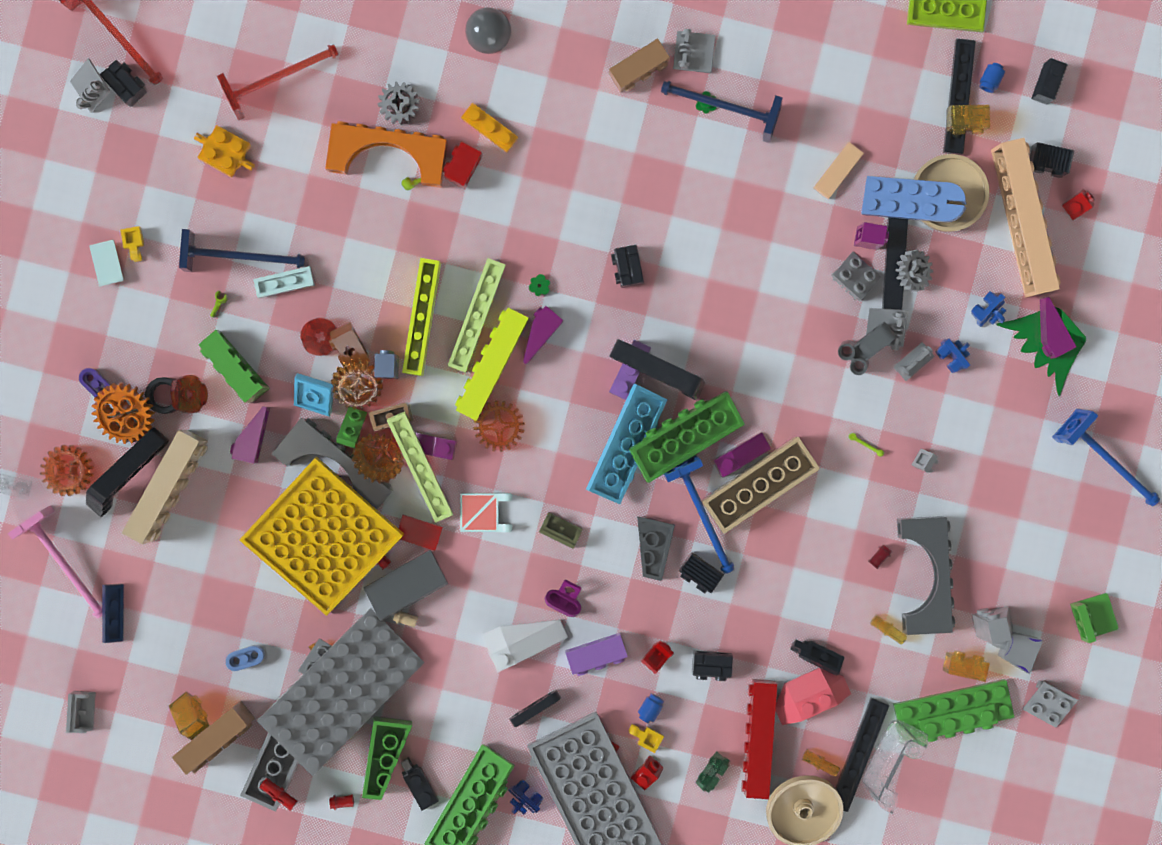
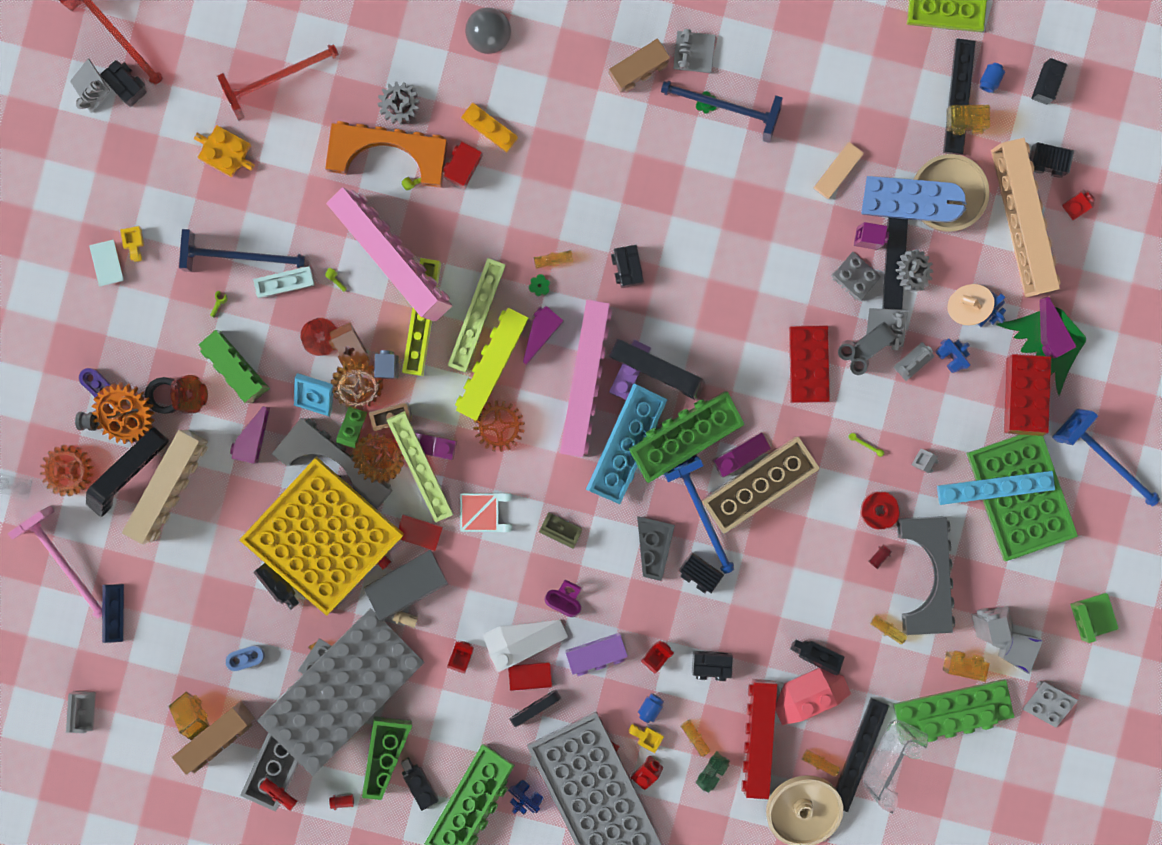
(85, 421): none -> dark grey wheel
(276, 586): none -> black hinge
(331, 274): none -> lime hand
(390, 254): none -> bright pink brick
(460, 656): none -> red bracket
(530, 676): none -> red piece
(553, 259): none -> clear yellow pin
(584, 378): none -> bright pink brick
(695, 738): none -> clear yellow axle
(809, 364): none -> red plate
(884, 520): none -> red plate
(971, 304): none -> light nougat shield
(995, 487): none -> medium azure plate
(1025, 520): none -> bright green plate
(1027, 395): none -> red brick

